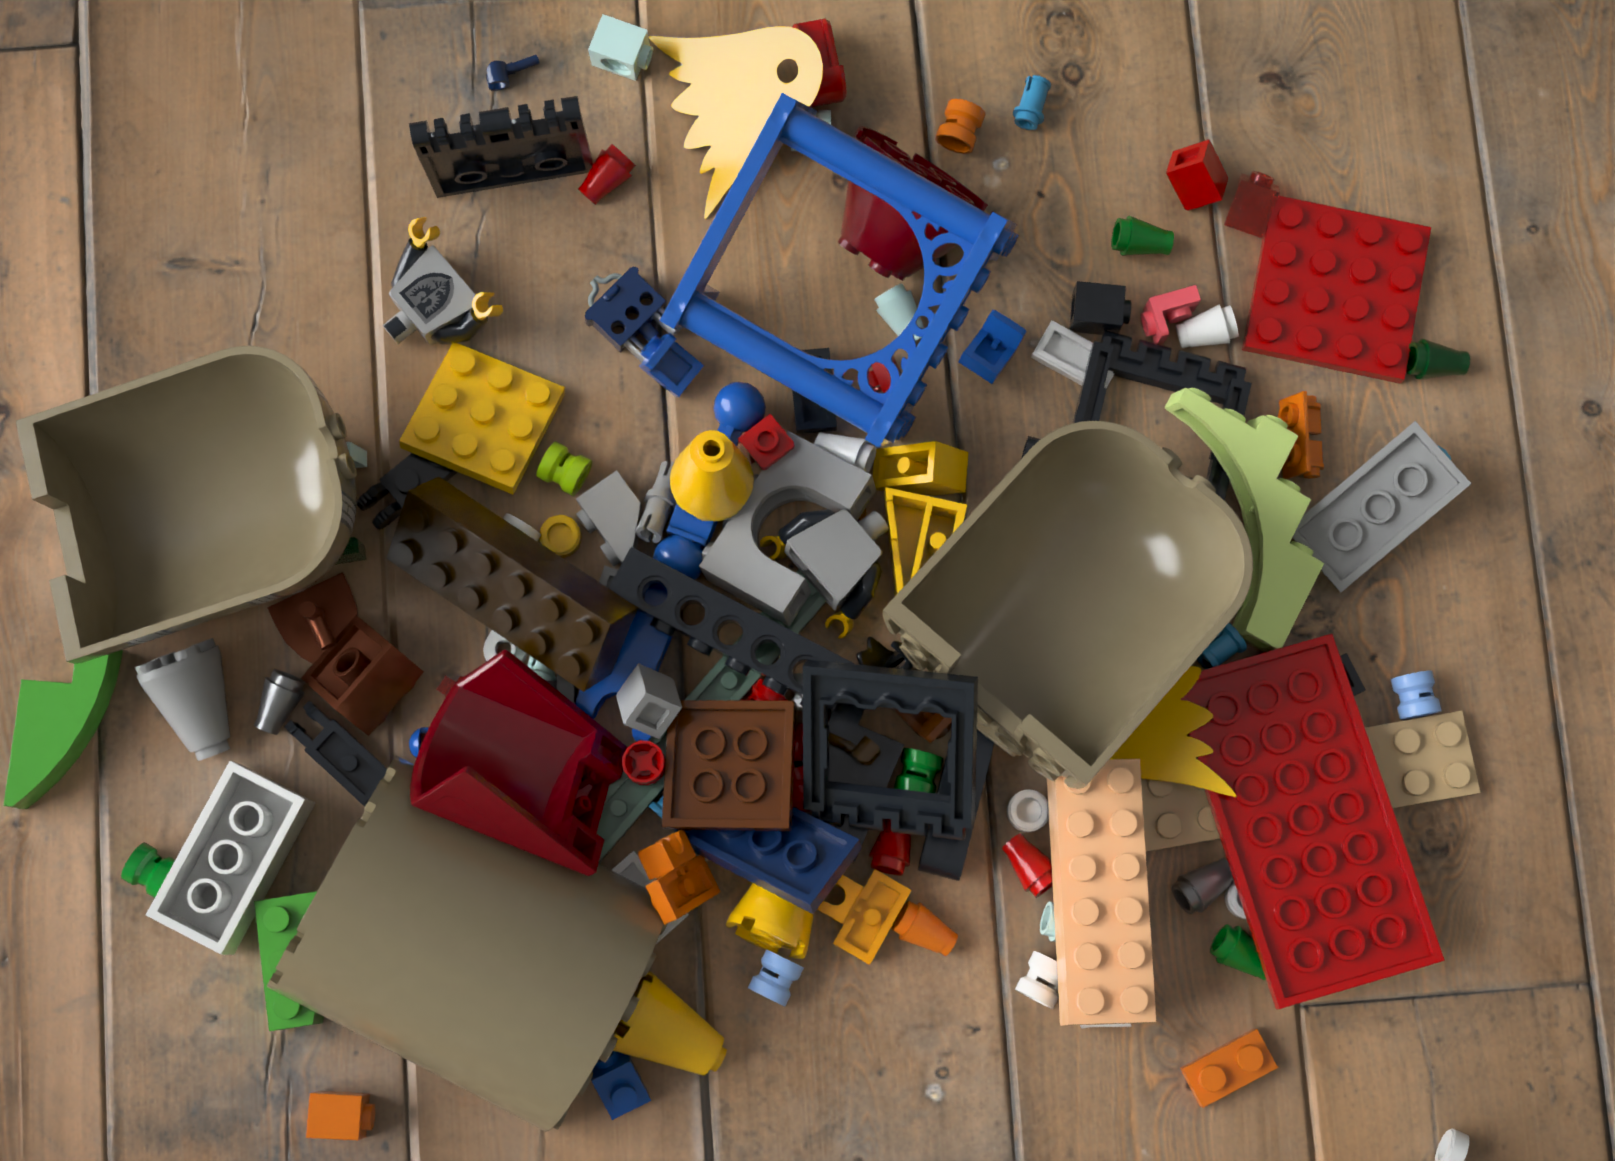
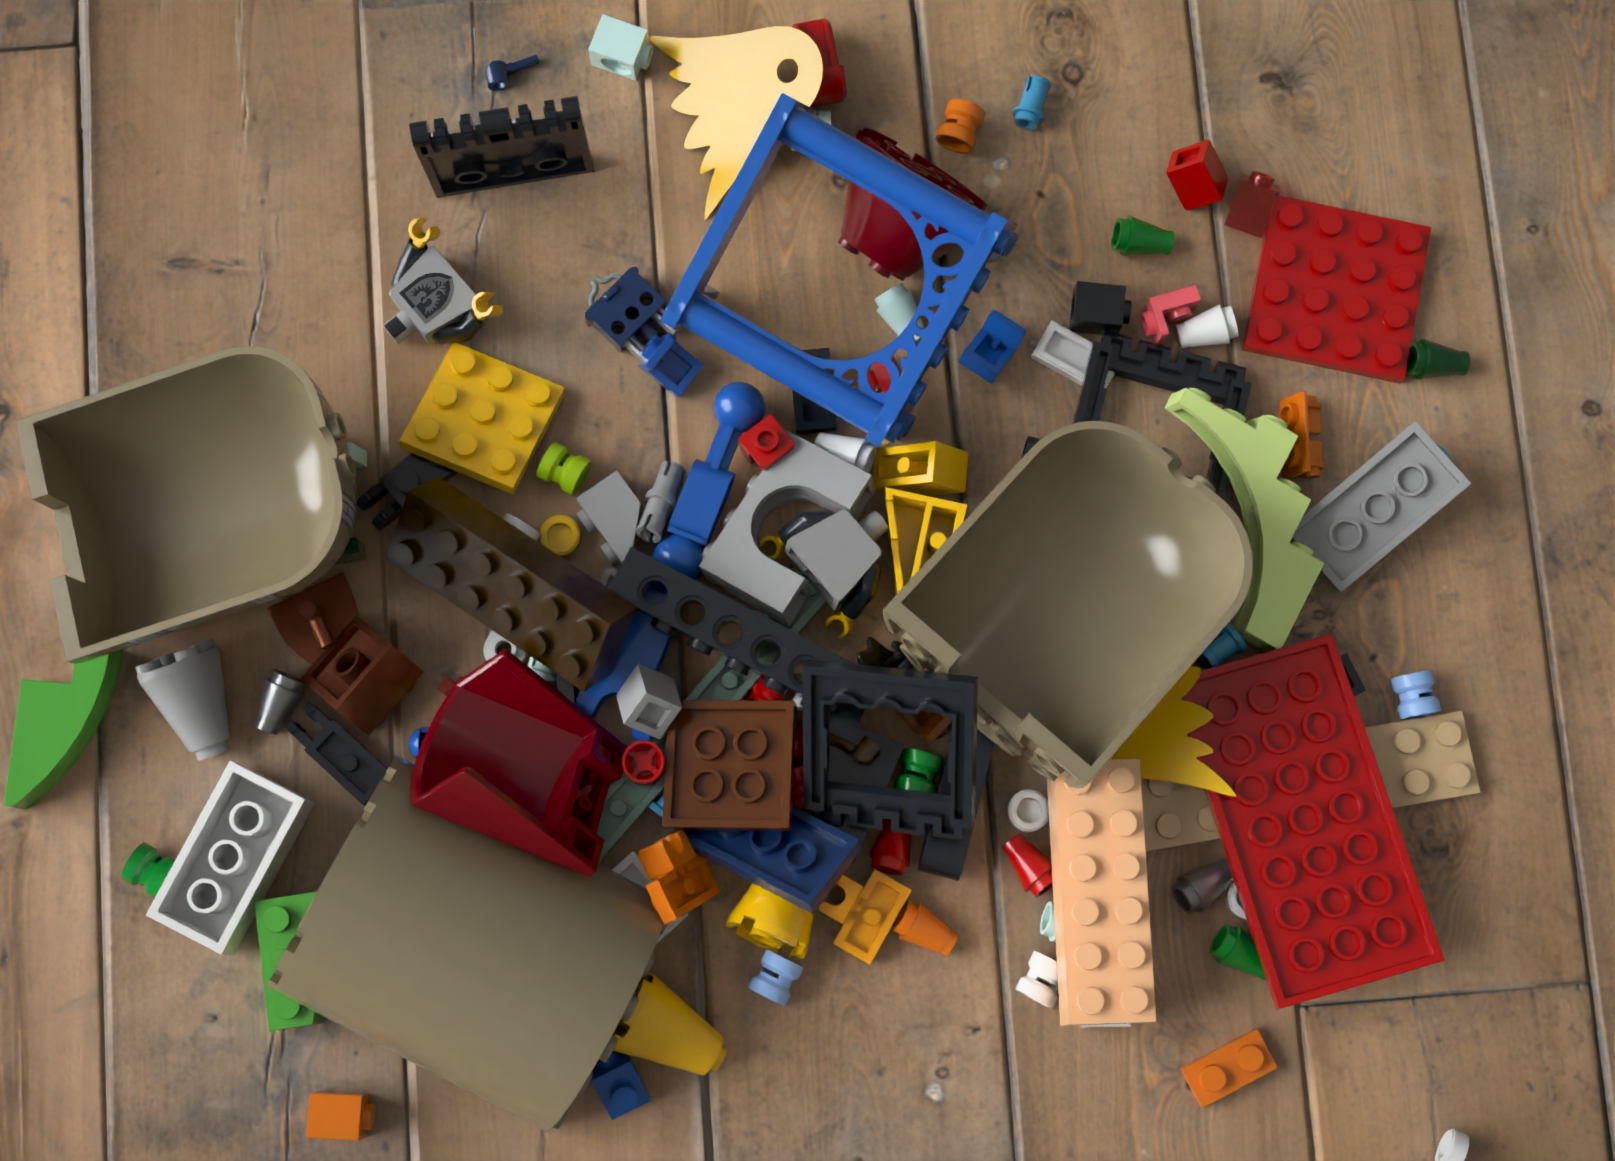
(606, 174): red cone -> none
(711, 477): yellow cone -> none

